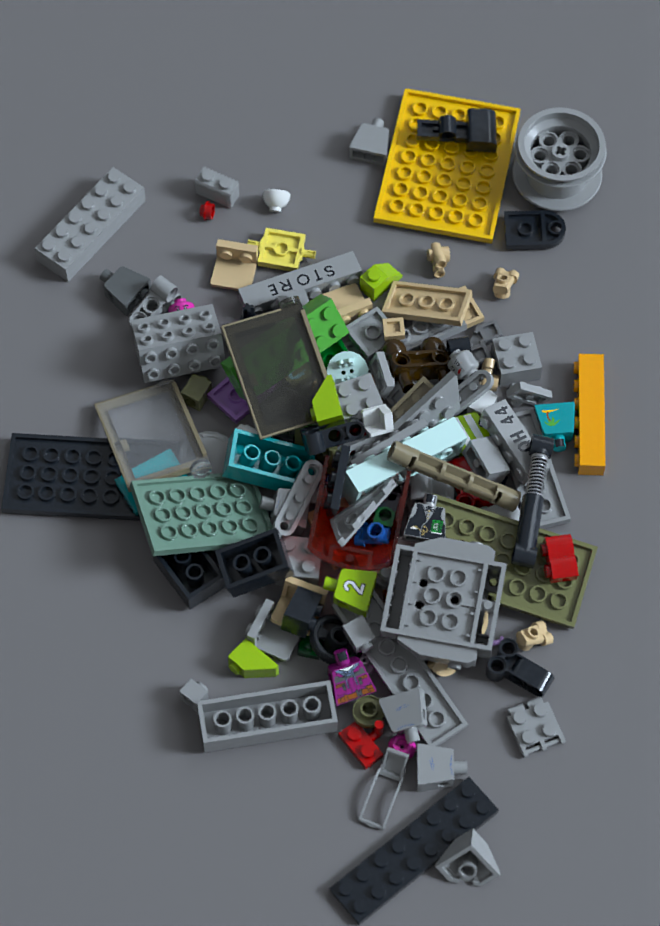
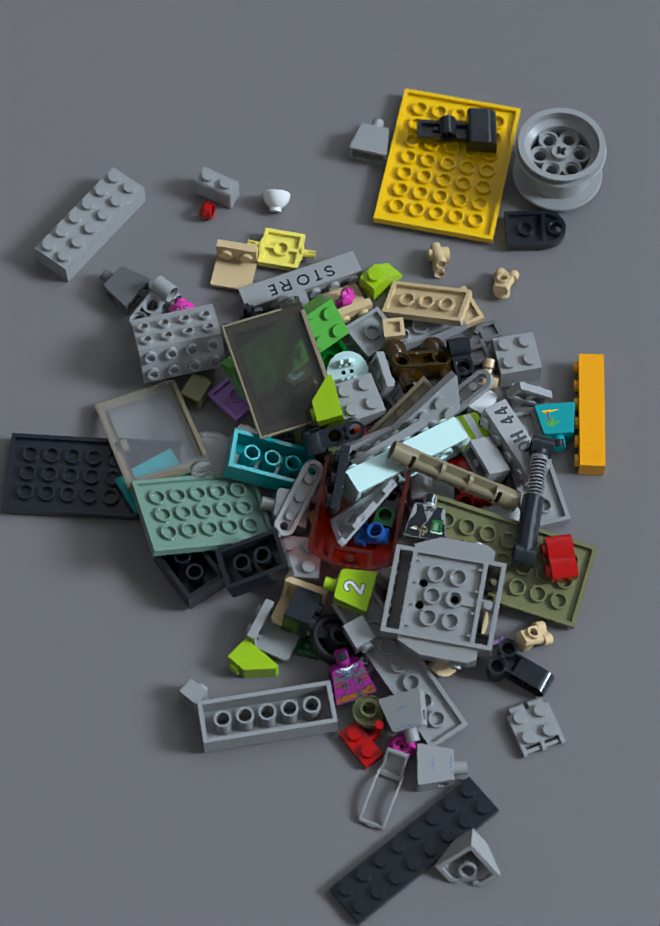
(346, 298): none -> dark pink plate
(377, 420): white panel -> none
(463, 364): light grey head -> none

